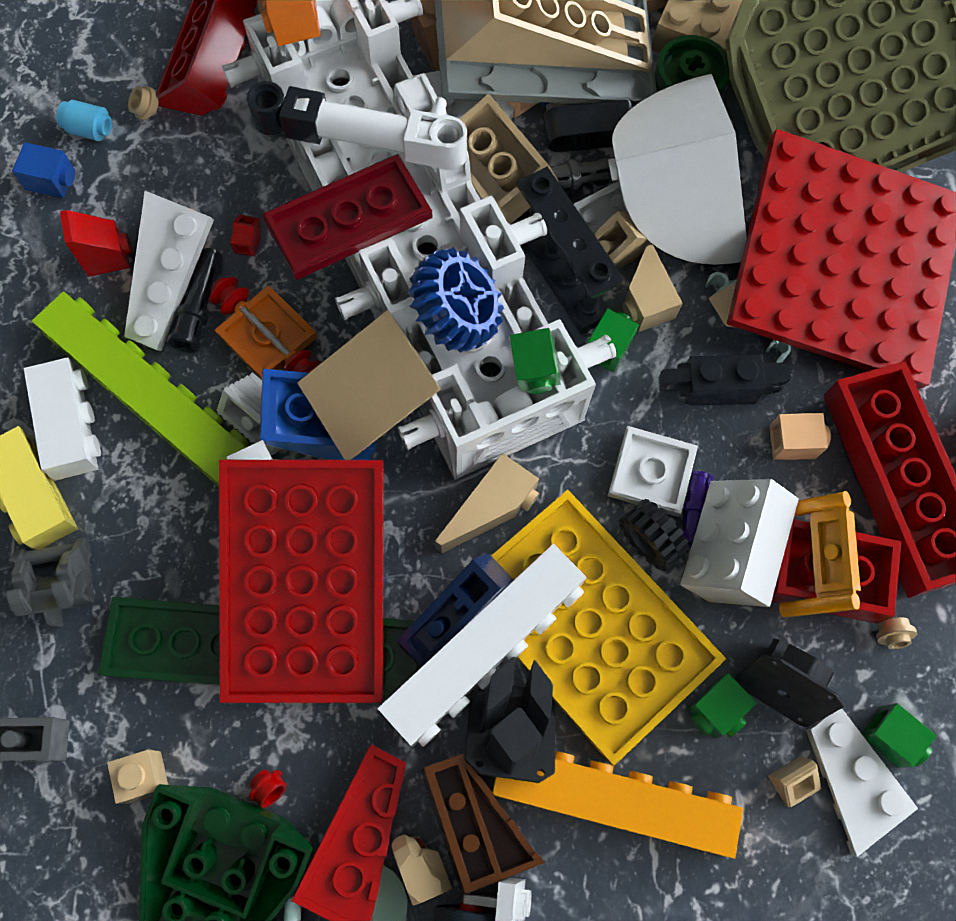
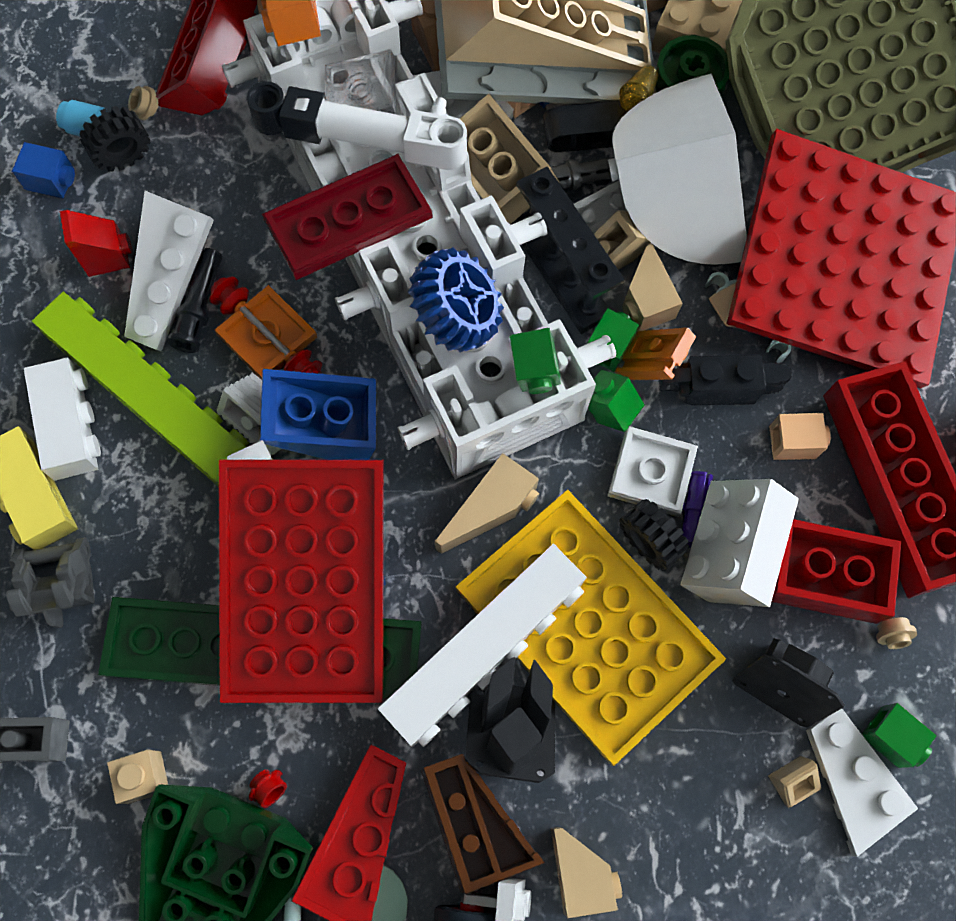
(114, 138): none -> black tyre
(246, 235): red piece -> none
(363, 82): none -> clear plate
(368, 386): tan piece -> none
(420, 869): tan rock -> none
(455, 607): dark blue slope -> none
(583, 877): none -> tan slope
(614, 401): none -> green brick
(632, 804): light orange brick -> none
(638, 87): none -> clear yellow cone
(656, 353): none -> orange plate
(721, 708): green brick -> none
(833, 557): light orange plate -> none

